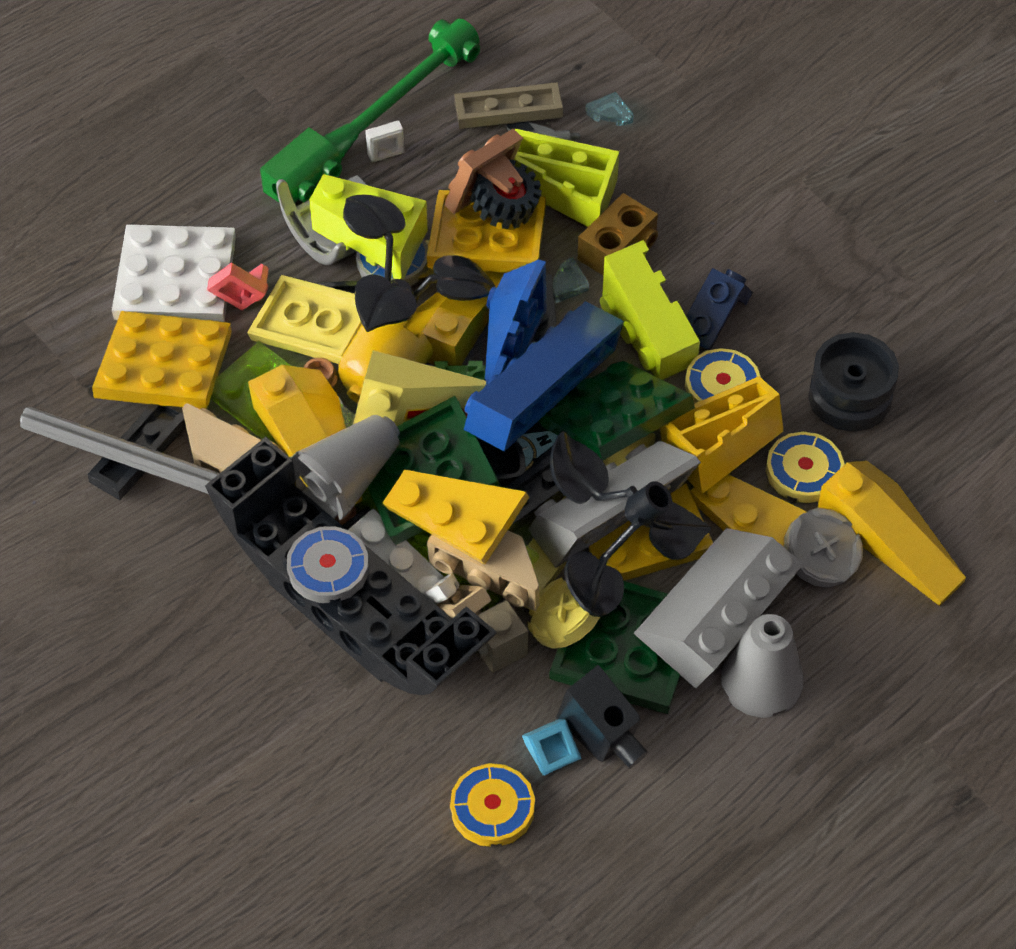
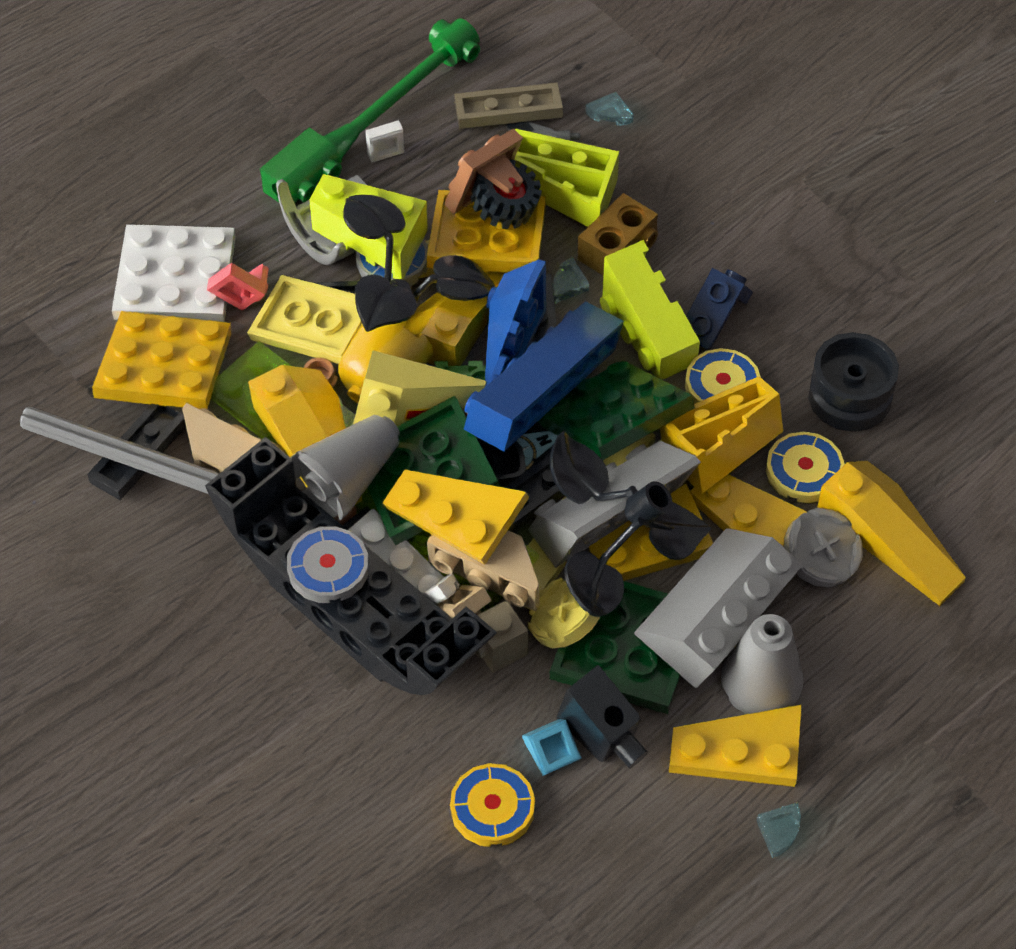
(741, 748): none -> yellow wing
(780, 828): none -> clear light blue tile

